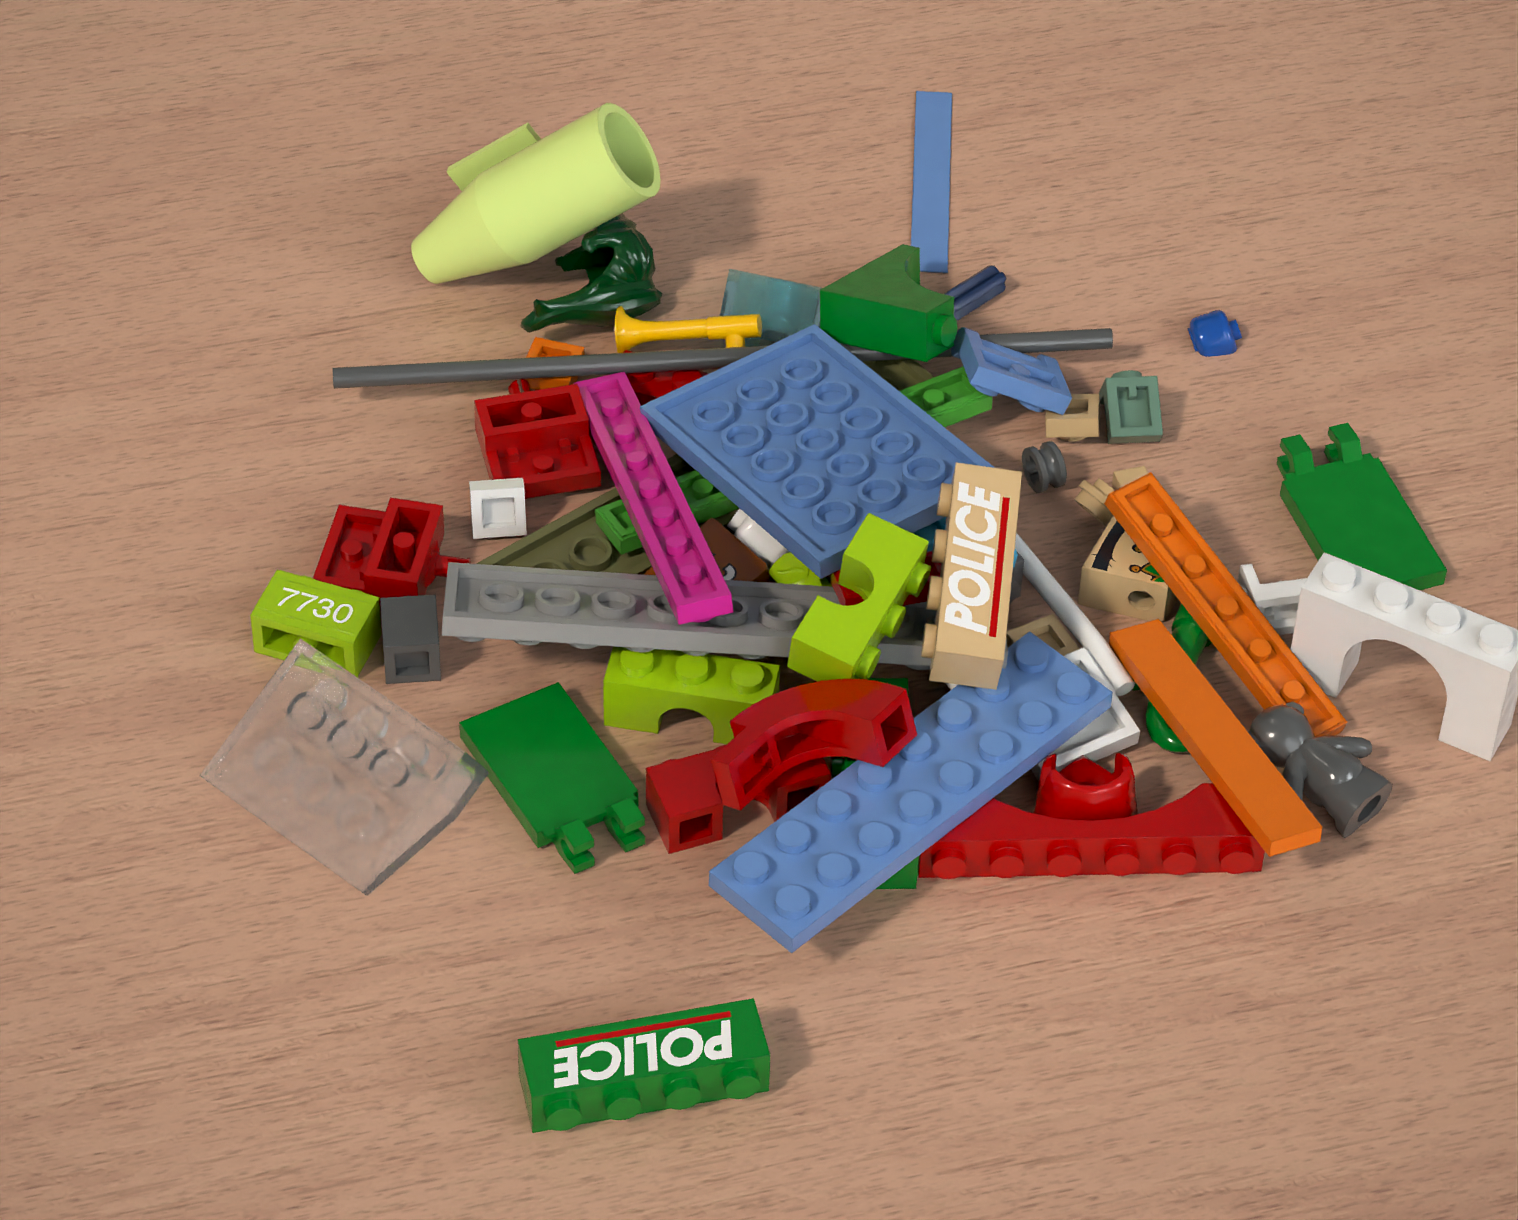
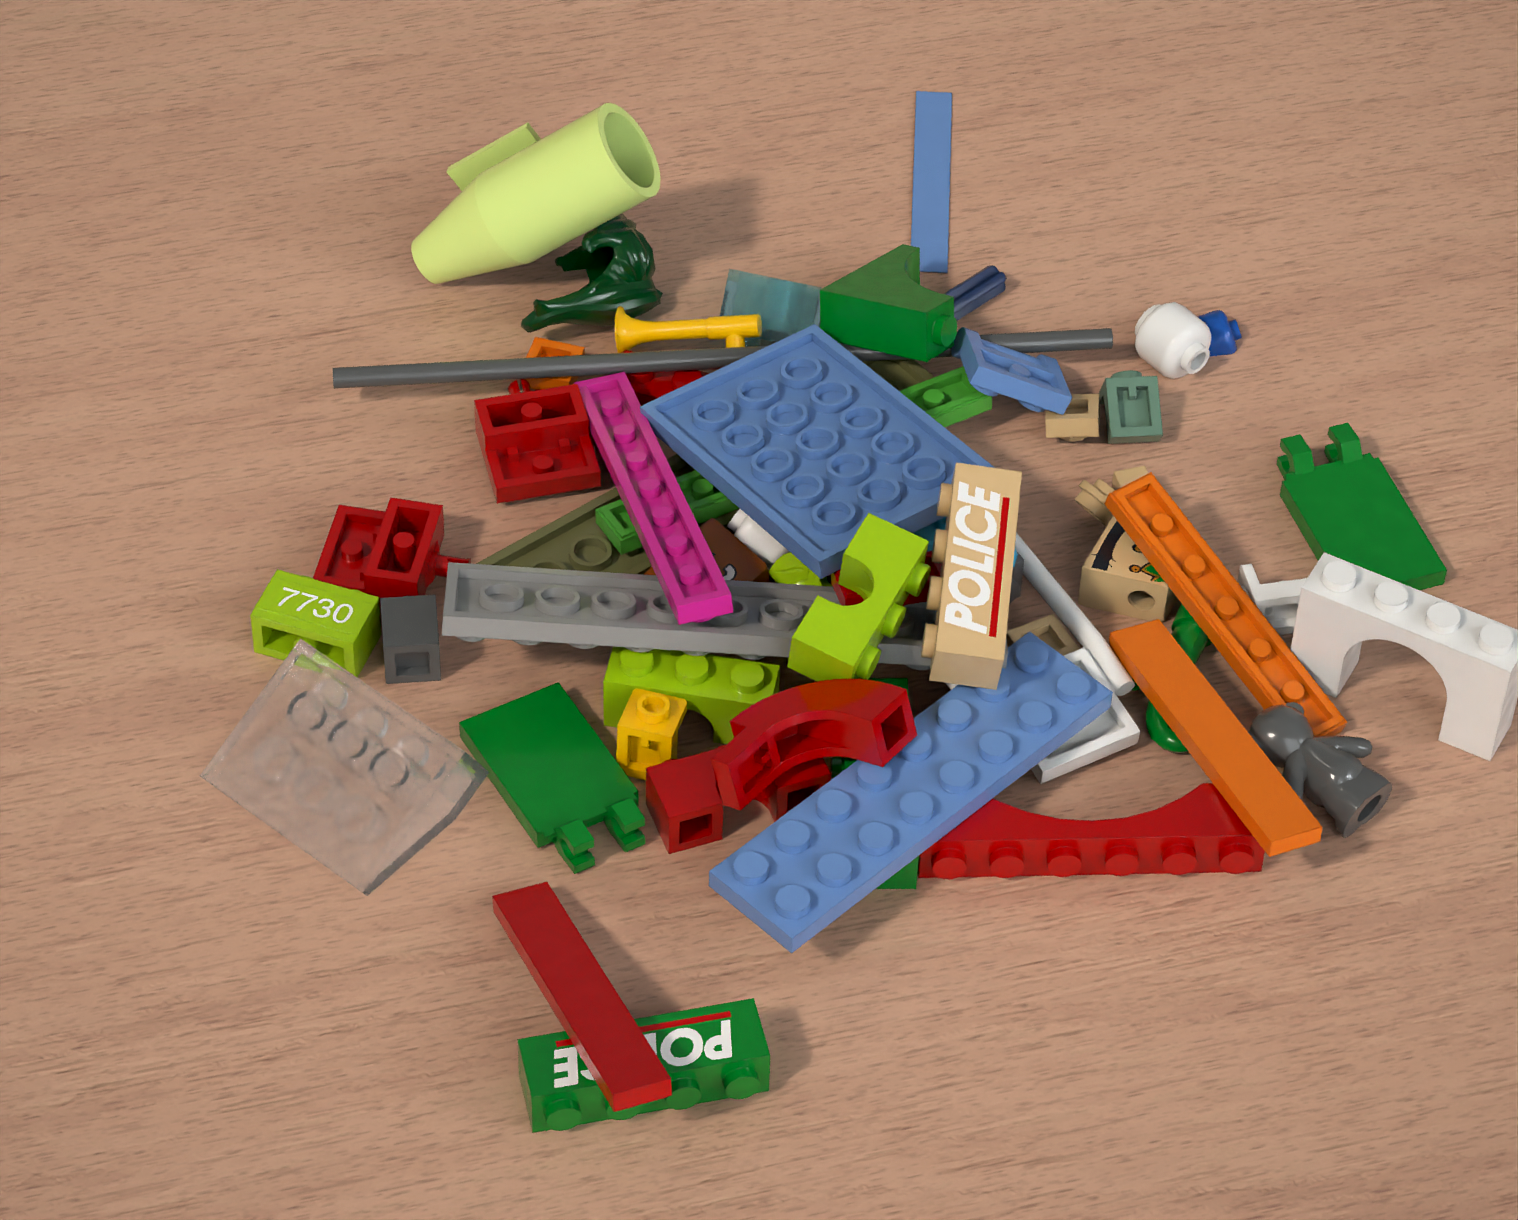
(498, 508): white plate -> none
(582, 997): none -> red tile
(648, 731): none -> yellow bracket
(1044, 467): dark grey bush -> none
(1086, 790): red hair -> none
(1171, 339): none -> white head

